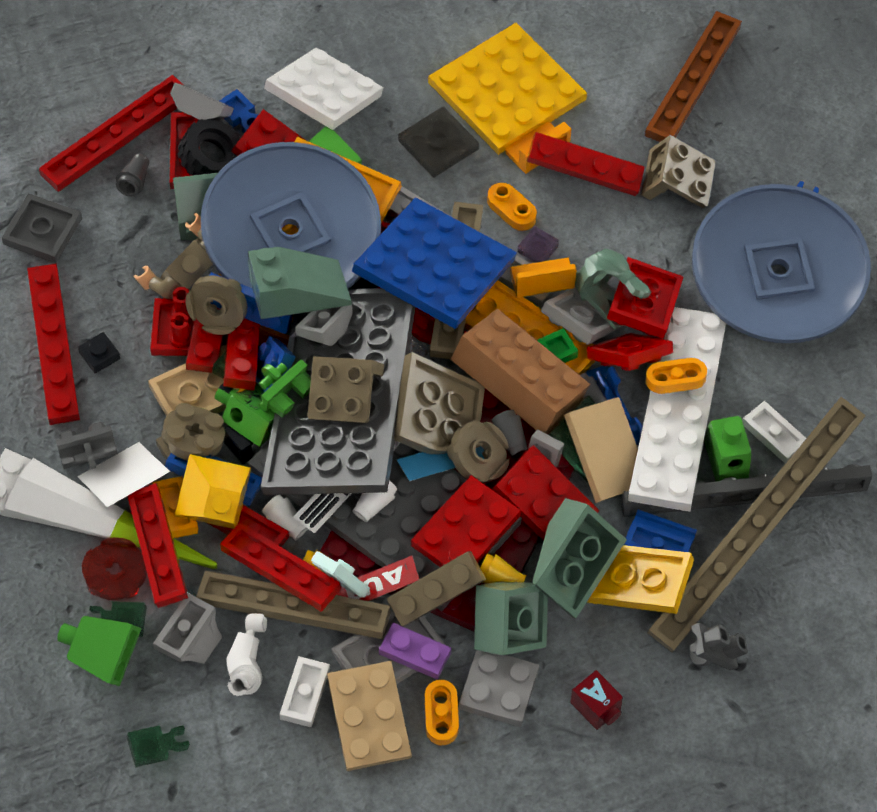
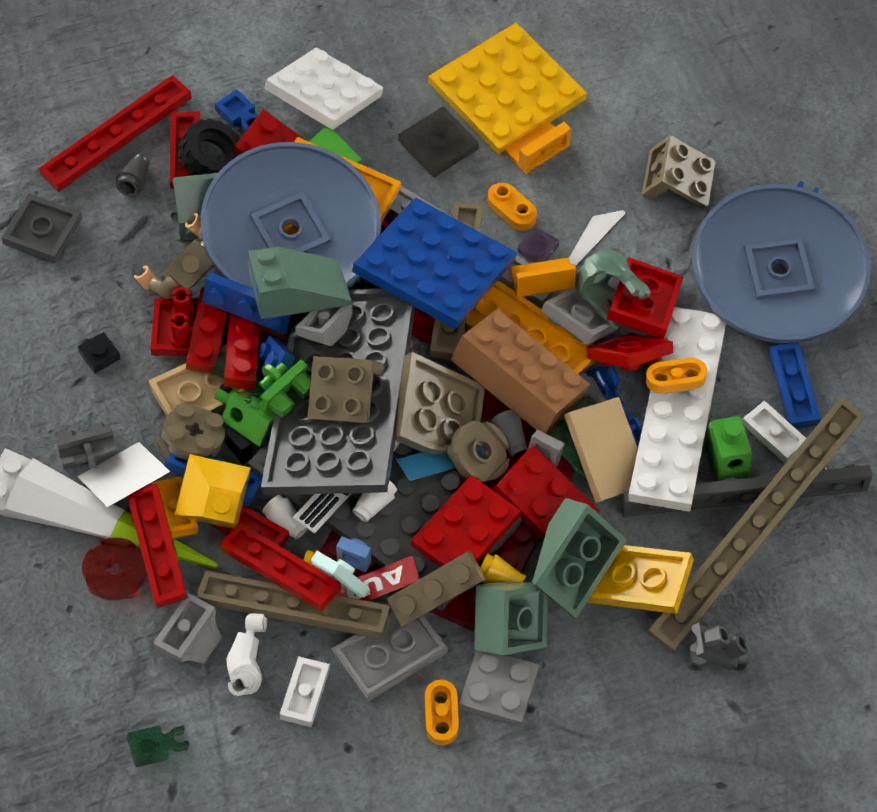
(53, 344): red plate -> none
(100, 646): bright green torso -> none
(127, 612): clear green plate -> none
(199, 104): light grey slope -> none
(225, 292): dark tan plate -> none
(354, 553): none -> medium blue plate
(369, 715): tan plate -> none
(415, 651): medium lavender plate -> none
(560, 345): green plate -> none
(585, 164): red plate -> none
(594, 232): none -> white sticker
(597, 700): dark red brick -> none
(659, 533): blue plate -> none
(693, 77): dark orange plate -> none
(794, 385): none -> blue plate

